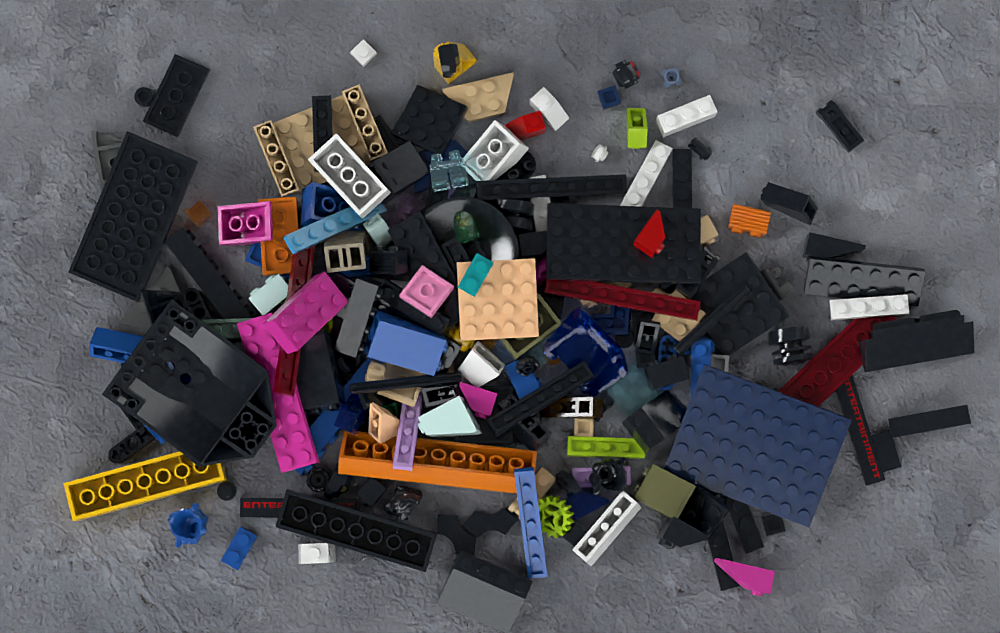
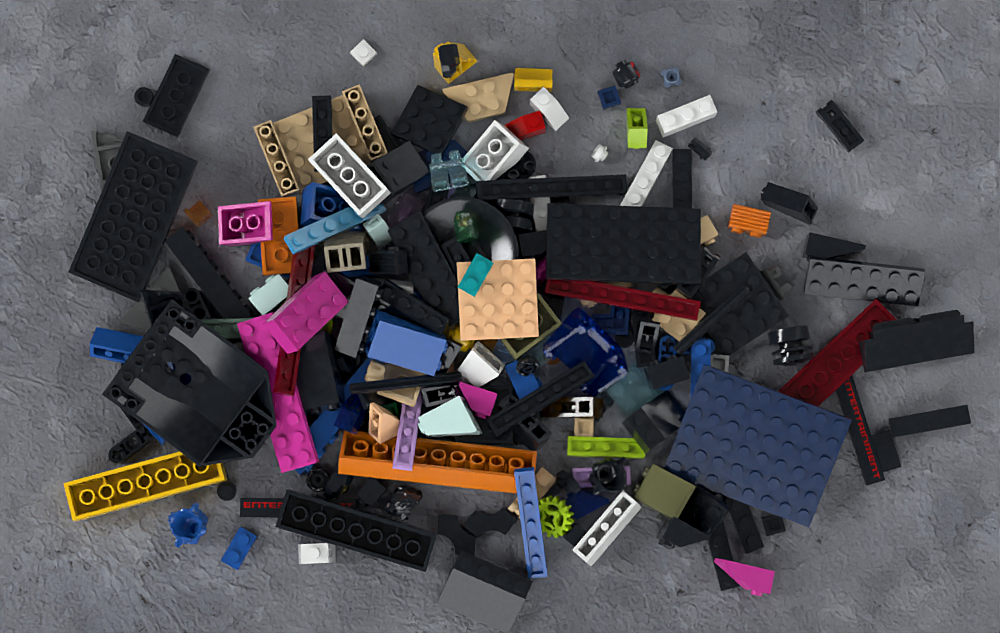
(426, 291): bright pink tile -> none
(533, 79): none -> yellow panel
(651, 236): red slope -> none
(869, 307): white plate -> none

